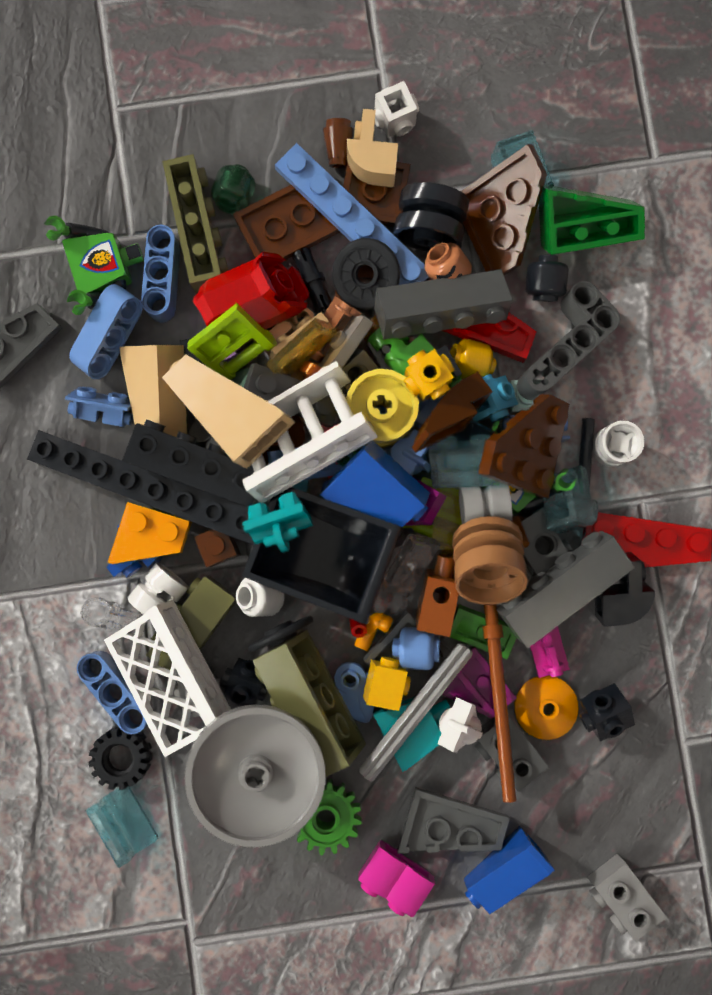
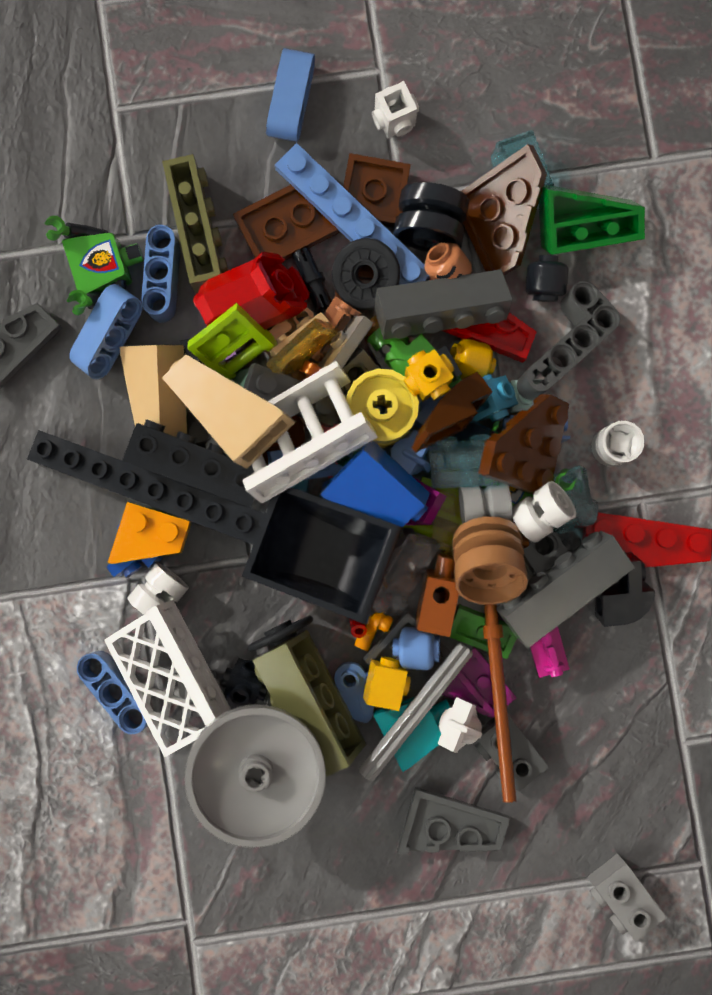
(88, 403): medium blue hinge -> none
(107, 772): black tyre -> none
(114, 618): clear connector -> none
(121, 824): clear light blue panel -> none
(202, 612): olive brick -> none
(216, 547): reddish brown brick -> none
(233, 188): clear green head -> none
(258, 599): white head -> none
(278, 525): teal hips -> none
(290, 95): none -> medium blue beam
(336, 136): reddish brown cone -> none
(336, 831): bright green gear -> none
(369, 159): tan brick -> none
(395, 879): dark pink brick -> none
(507, 872): blue slope -> none
(534, 696): light orange dish -> none
(547, 509): none -> white wheel
(586, 445): black bar -> none
(606, 712): black brick -> none

